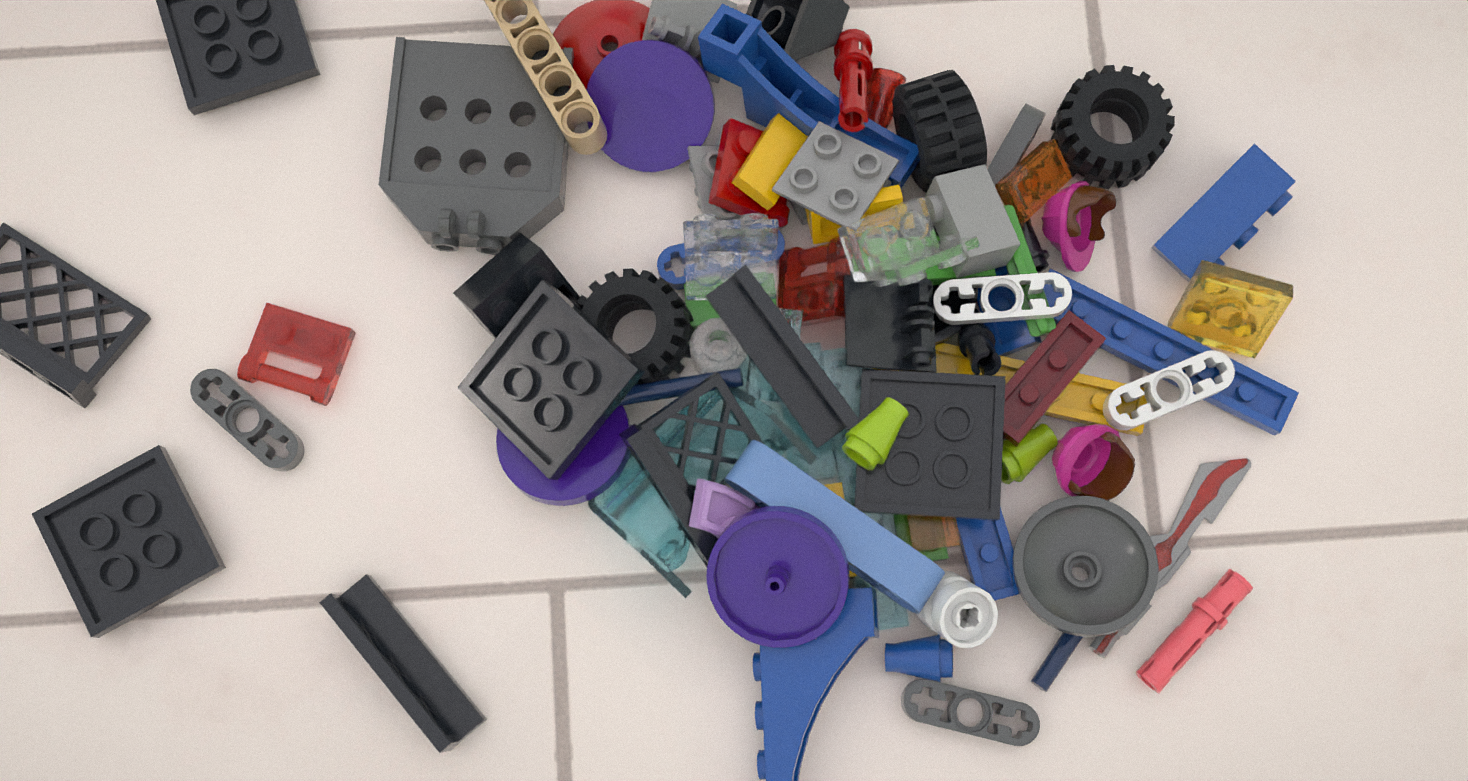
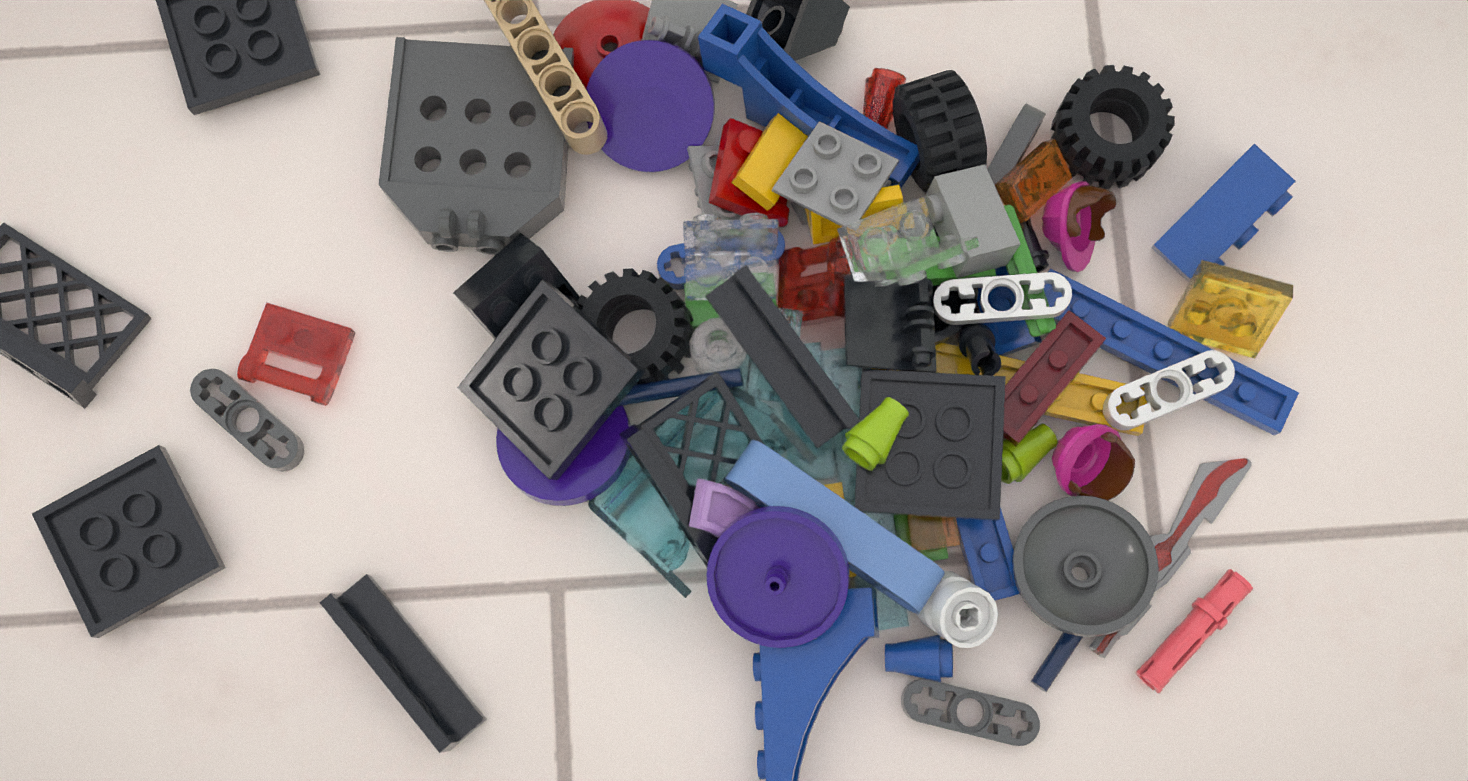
(853, 70): red pin -> none

